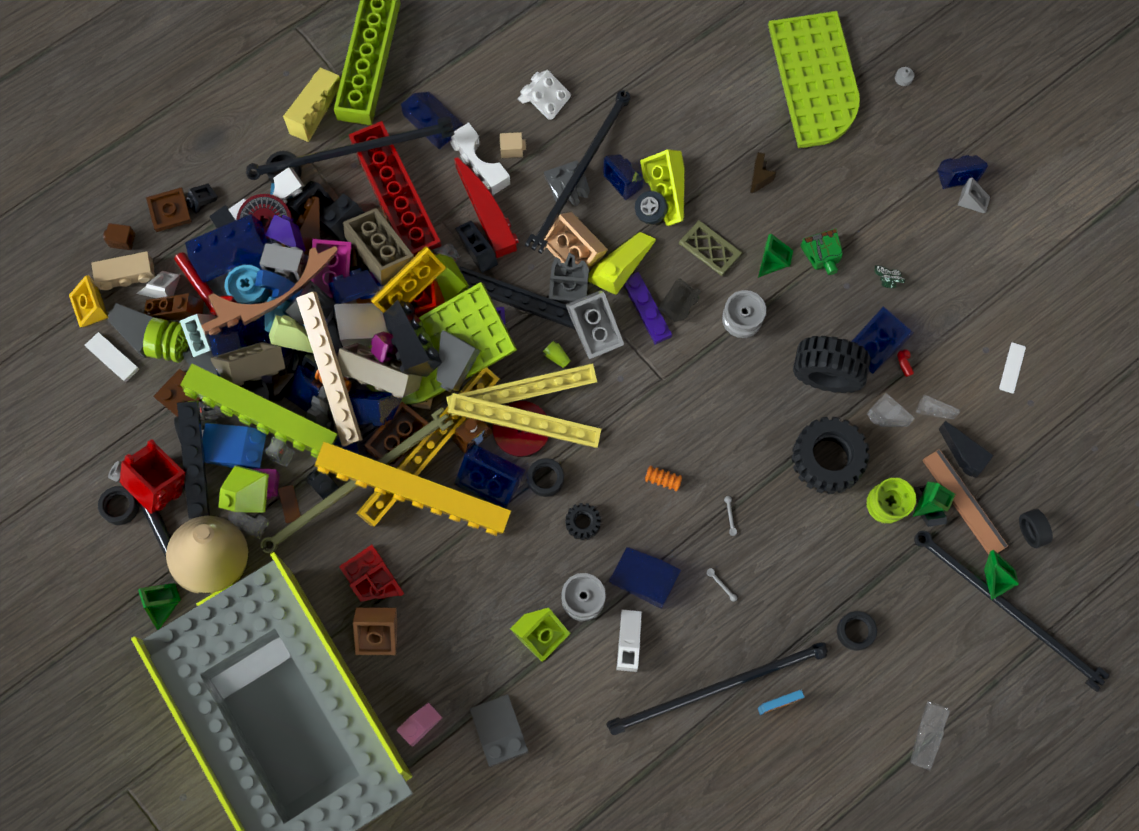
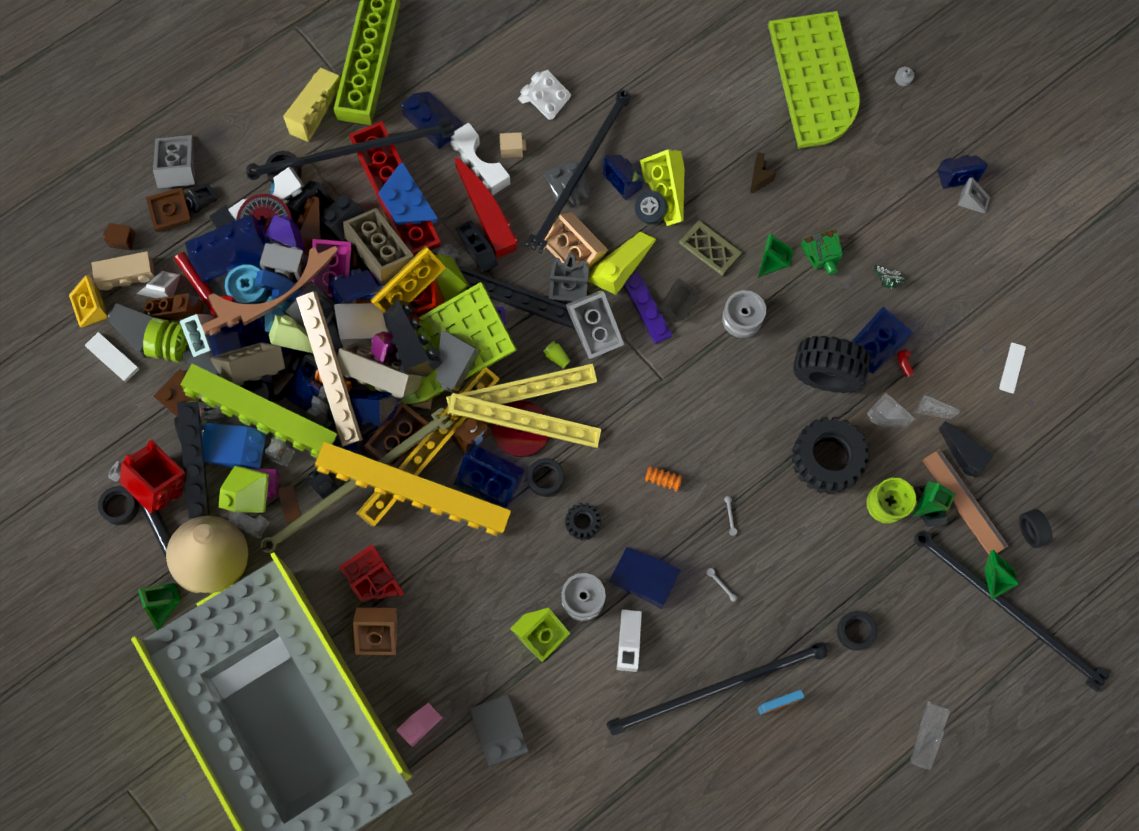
(174, 161): none -> light grey slope
(405, 199): none -> blue wing

